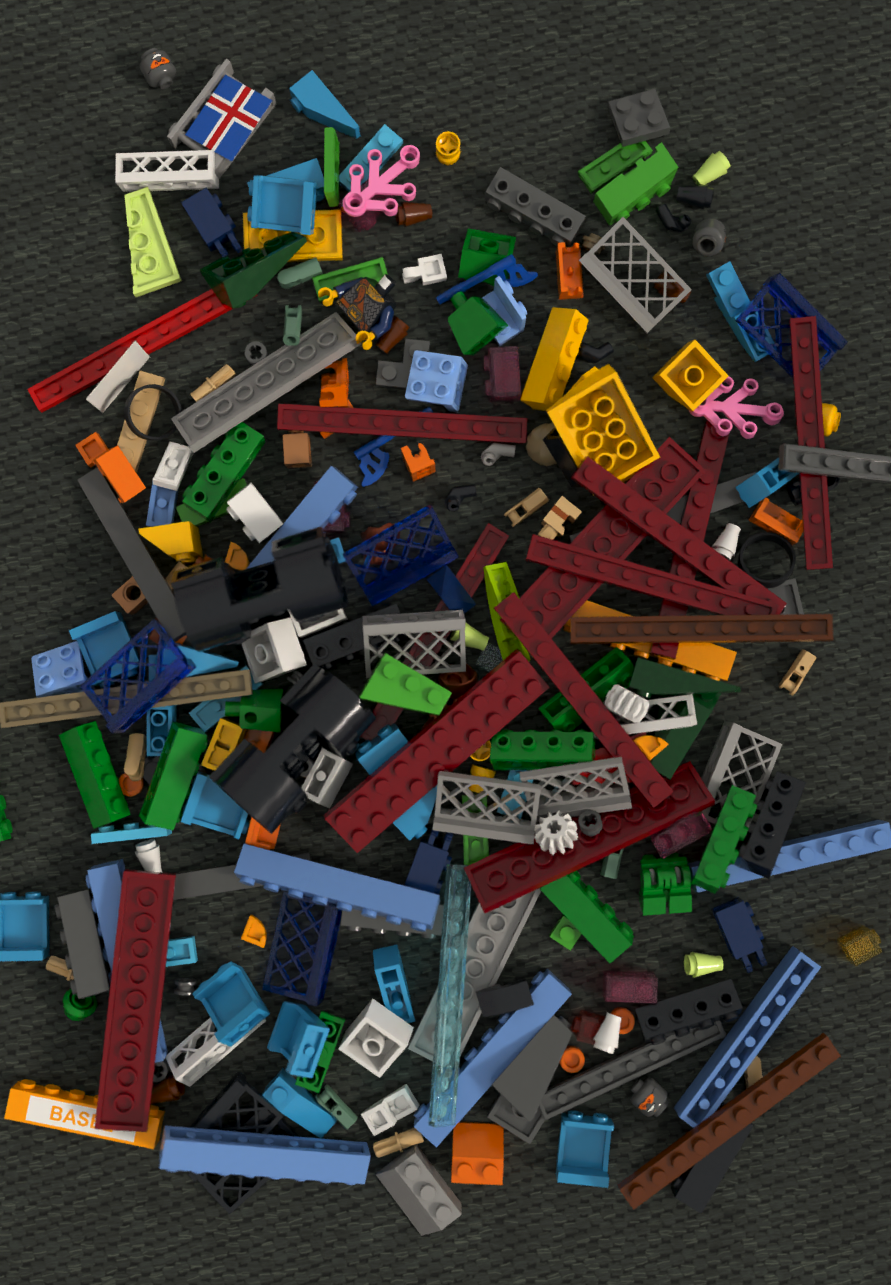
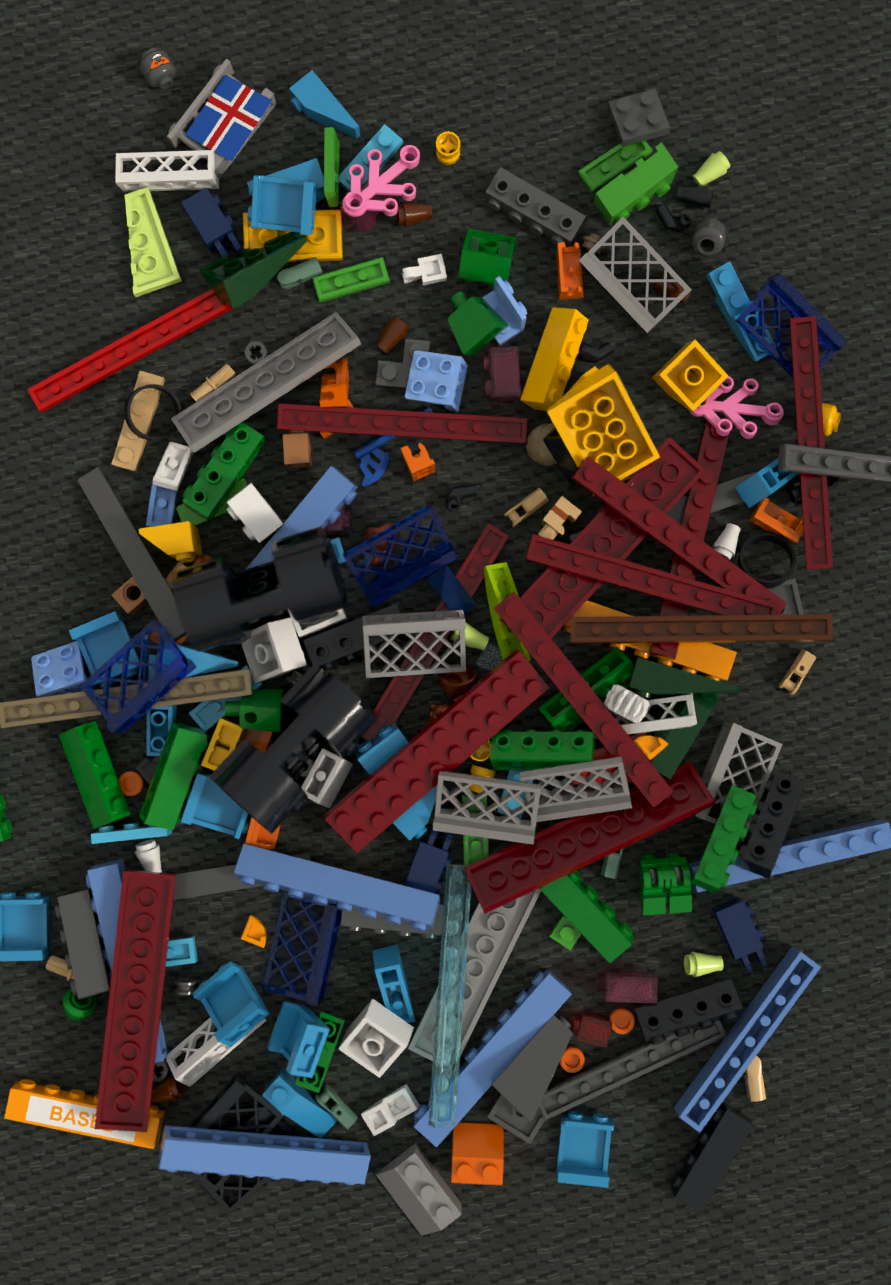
(91, 448): orange plate -> none
(118, 377): white sticker -> none
(119, 473): orange hinge -> none
(135, 756): tan bar -> none
(237, 557): light orange tile -> none
(292, 325): sand green bar -> none
(365, 304): torso -> none
(397, 1142): tan axle -> none
(404, 688): bright green wedge -> none
(495, 451): light grey arm -> none
(498, 268): blue piece -> none
(504, 998): black slope -> none
(553, 841): white gear -> none
(587, 816): dark grey bush -> none
(608, 1034): white cone -> none
(649, 1097): dark grey head -> none
(681, 834): clear pink brick -> none
(728, 1120): reddish brown plate -> none
(860, 945): clear yellow brick -> none

